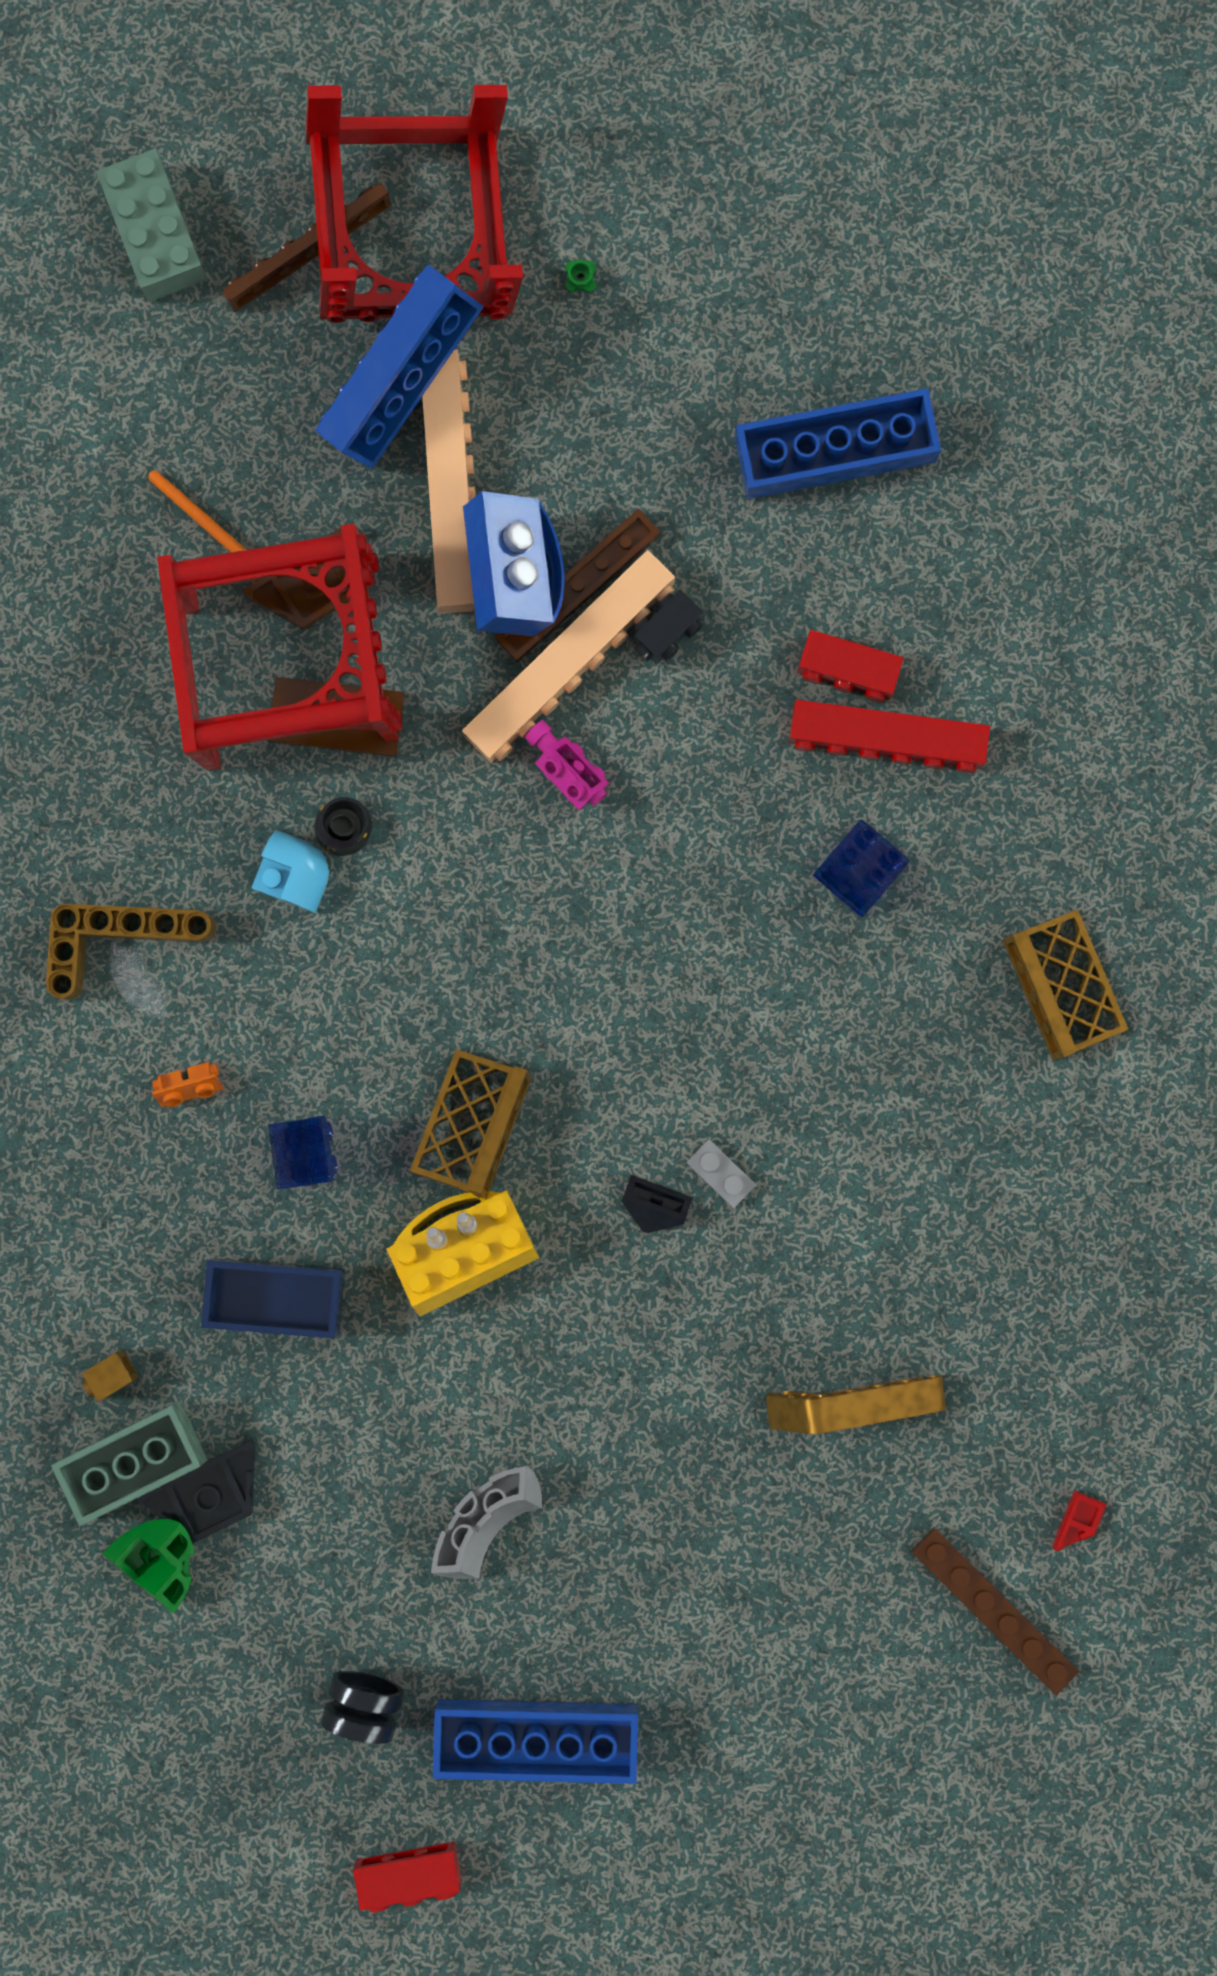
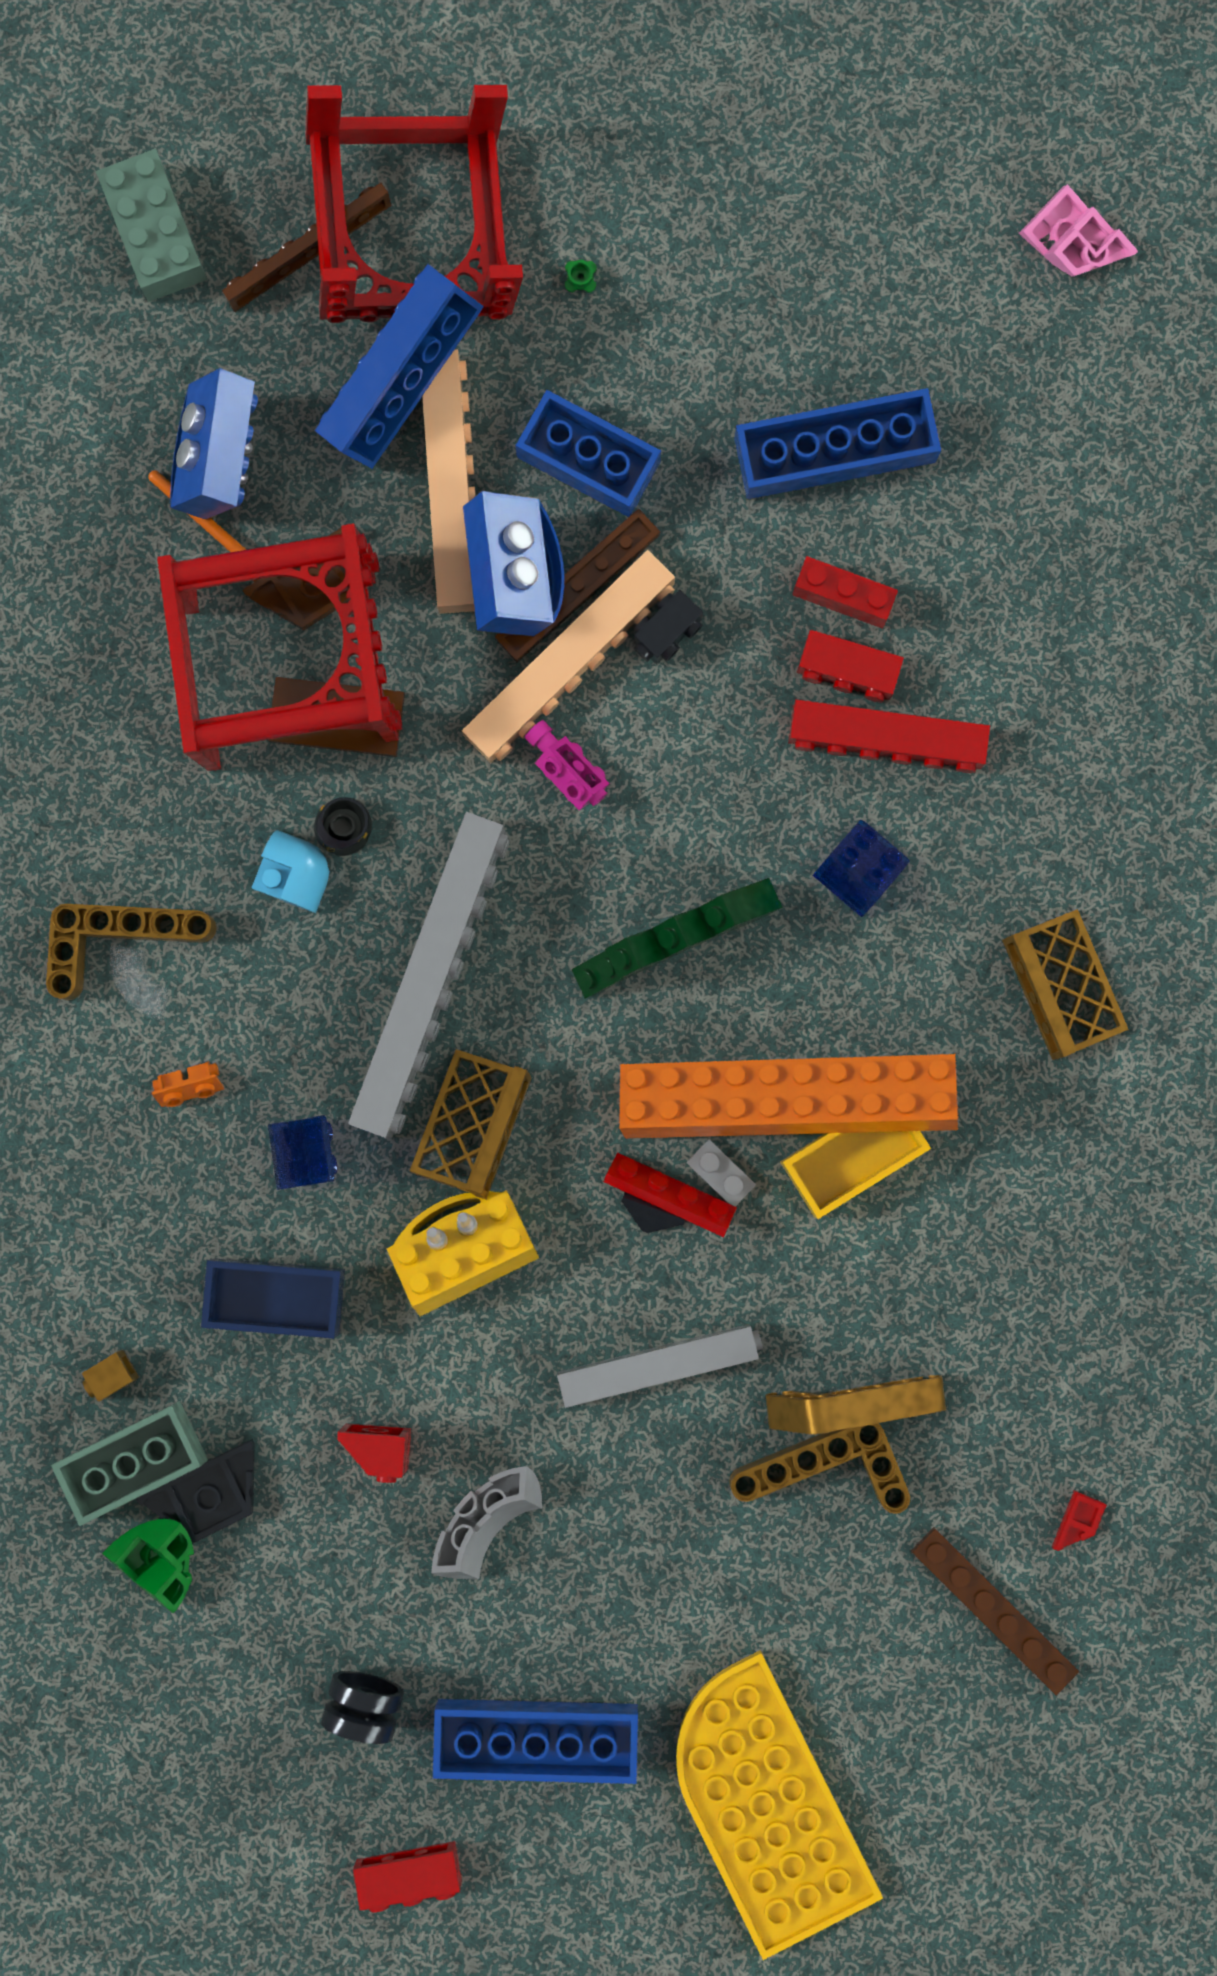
(212, 445): none -> piece
(378, 1449): none -> red slope
(429, 975): none -> light grey brick
(588, 453): none -> blue brick
(659, 1365): none -> light grey brick
(670, 1194): none -> red plate
(676, 936): none -> dark green arch
(768, 1810): none -> yellow plate
(789, 1096): none -> orange brick
(823, 1461): none -> pearl gold beam
(845, 592): none -> red brick
(848, 1163): none -> yellow piece
(1080, 235): none -> bright pink slope

